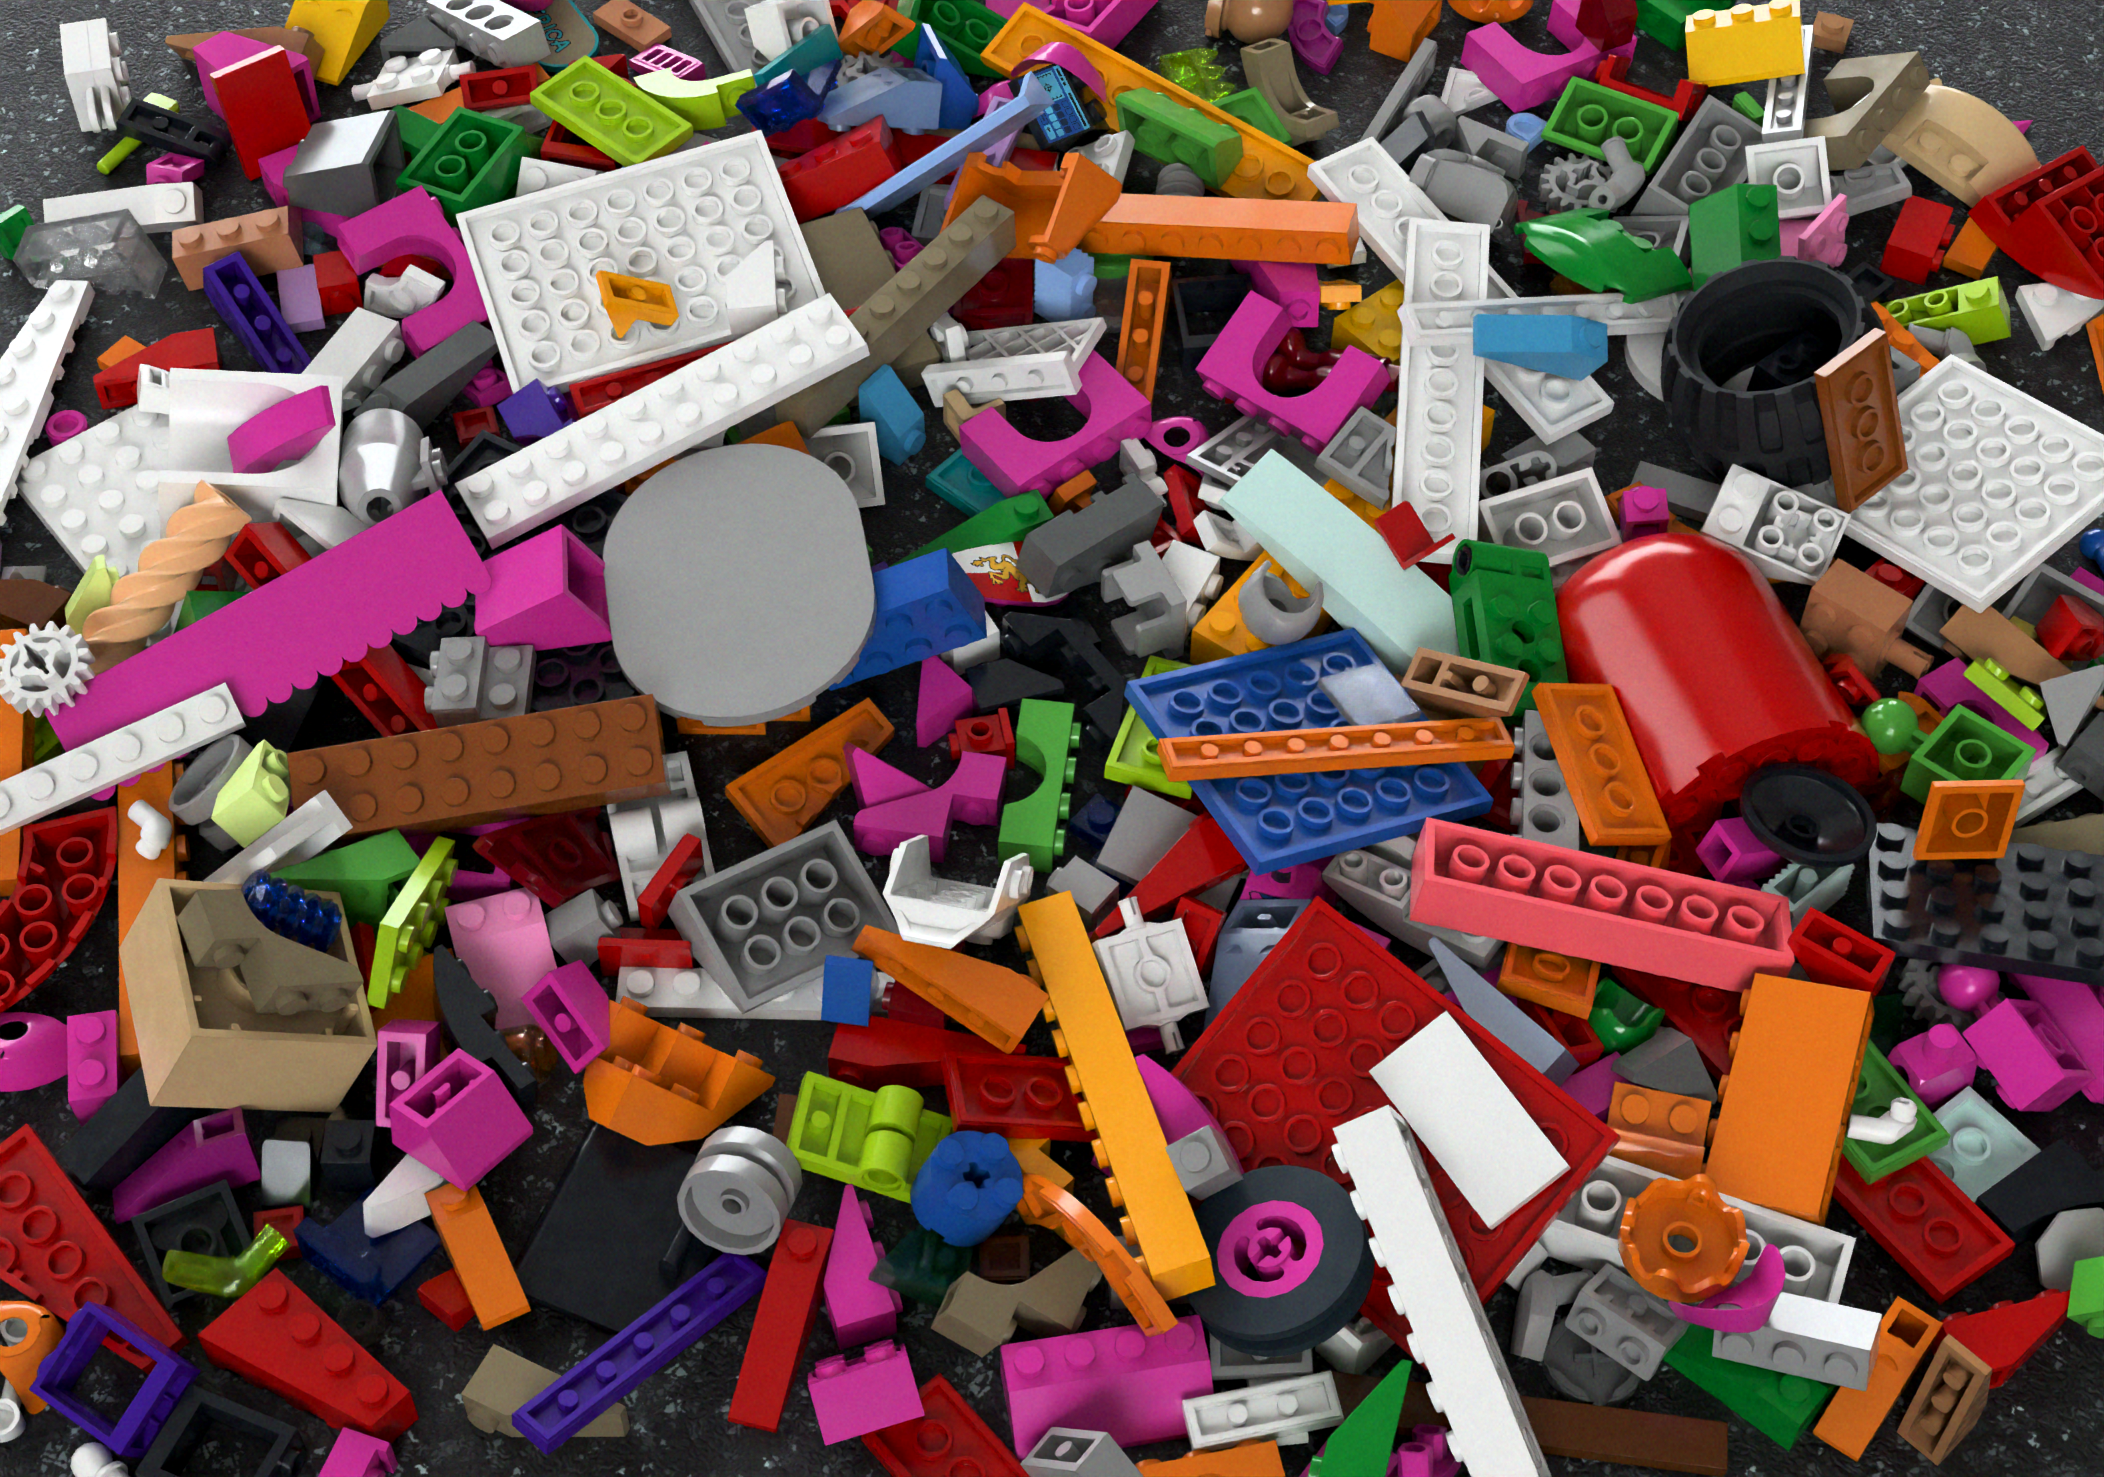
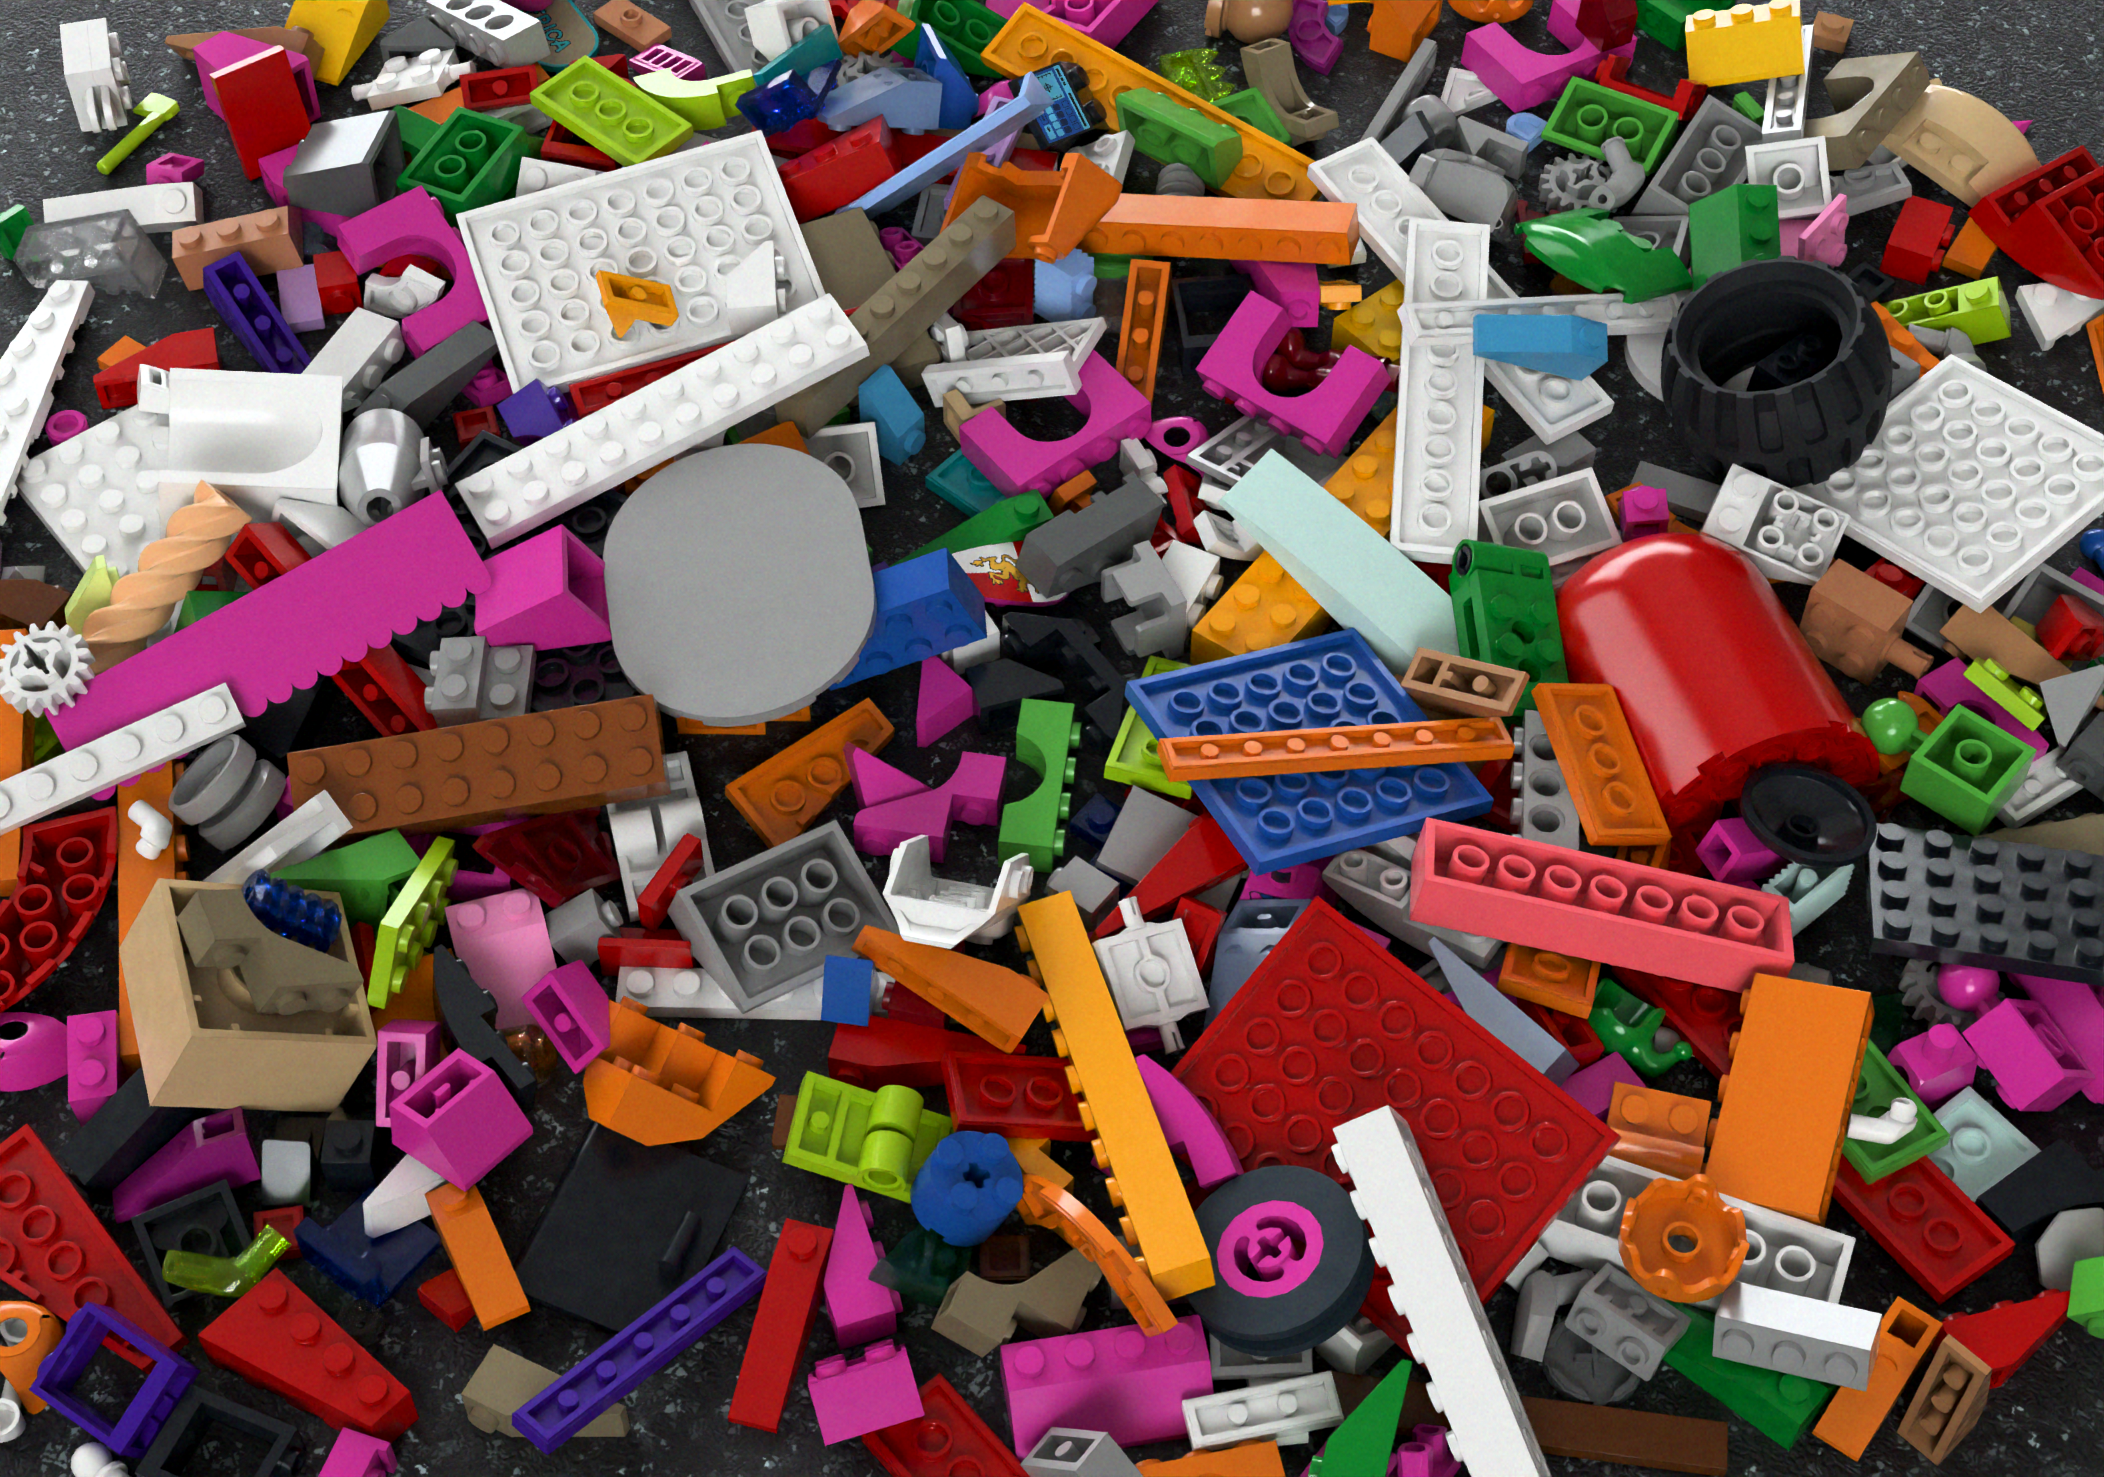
(174, 132): black plate -> none
(254, 795): yellowish green slope -> none
(282, 432): dark pink slope -> none
(739, 1190): light grey wheel -> none
(985, 736): red brick -> none
(1068, 58): dark pink piece -> none
(1204, 1162): light grey brick -> none
(1273, 611): light grey piece -> none
(1361, 457): light grey wing -> none
(1369, 696): clear piece -> none
(1407, 535): red bracket -> none
(1469, 1120): white tile -> none
(1668, 1064): dark grey slope -> none
(1754, 1295): dark pink piece -> none
(1839, 955): red slope -> none
(1851, 680): red slope -> none
(1861, 420): dark orange tile -> none
(1968, 819): orange slope -> none

